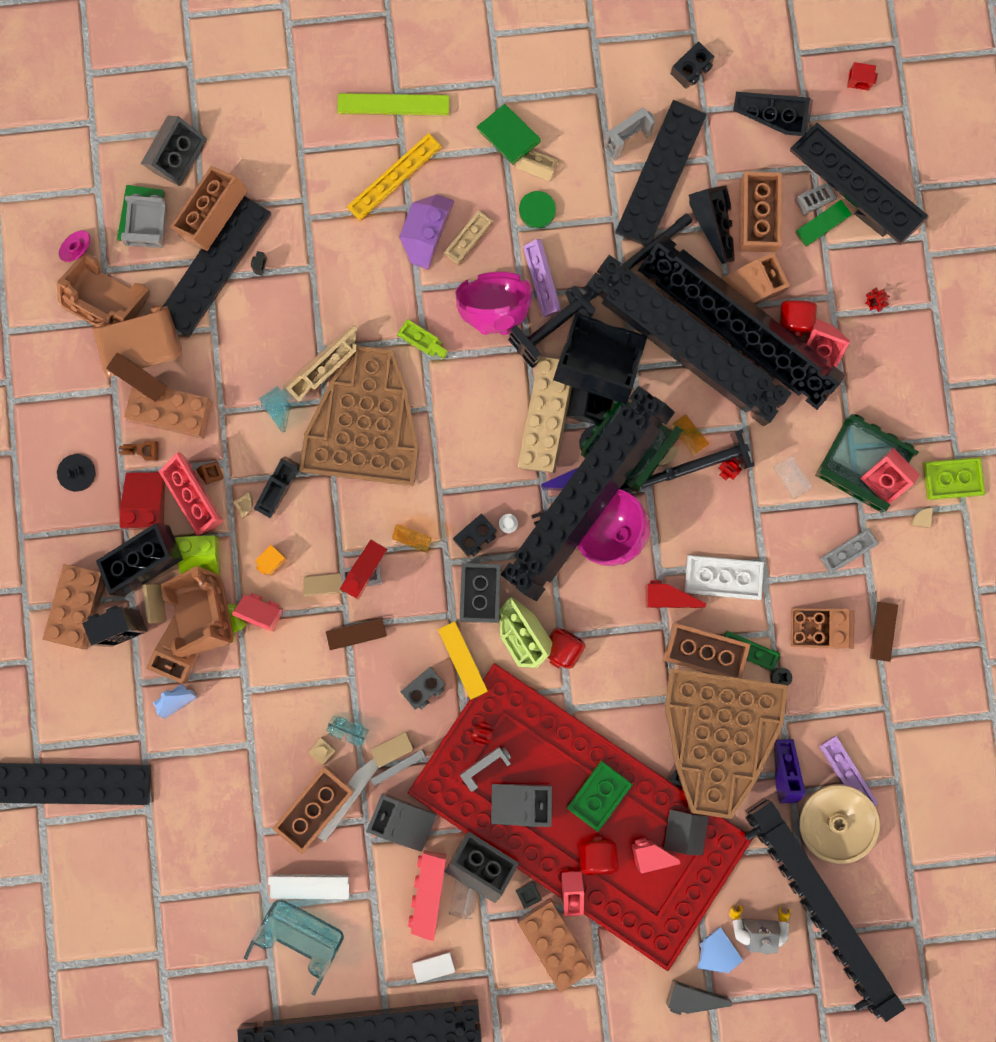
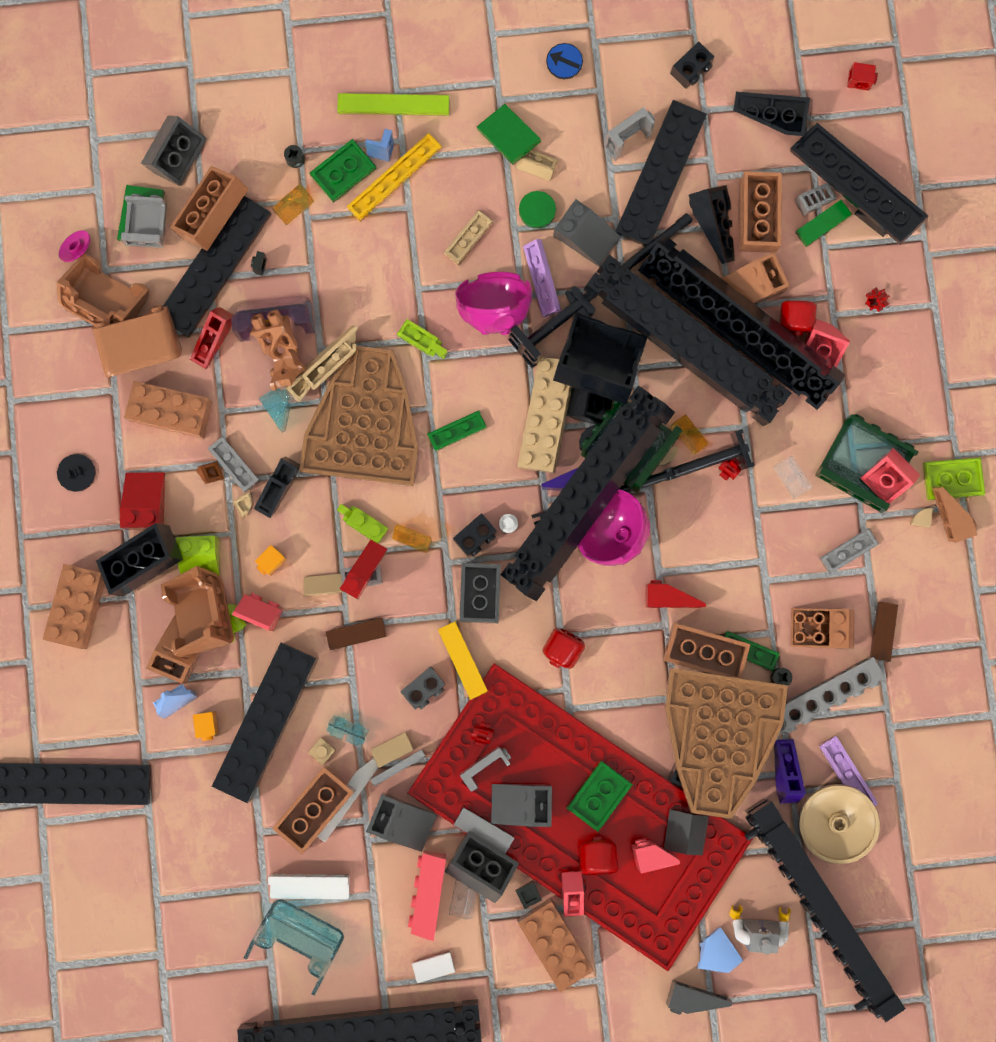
(114, 626): black brick -> none
(126, 450): dark orange piece -> none
(136, 377): reddish brown tile -> none
(154, 603): tan slope -> none
(190, 495): coral slope -> none
(205, 725): none -> light orange brick
(212, 336): none -> red slope
(233, 464): none -> light grey plate
(265, 722): none -> black brick
(279, 333): none -> nougat hips
(292, 204): none -> clear yellow slope
(296, 160): none -> pearl dark grey wheel
(296, 307): none -> clear purple windscreen
(342, 170): none -> green tile
(363, 523): none -> lime hinge
(381, 150): none -> medium blue panel
(424, 228): medium lavender wedge -> none
(457, 431): none -> green tile
(484, 830): none -> light grey tile
(523, 635): yellowish green wedge -> none
(564, 61): none -> blue piece
(586, 233): none -> dark grey slope
(724, 577): white tile -> none
(872, 678): none -> light grey brick
(955, 518): none -> nougat slope

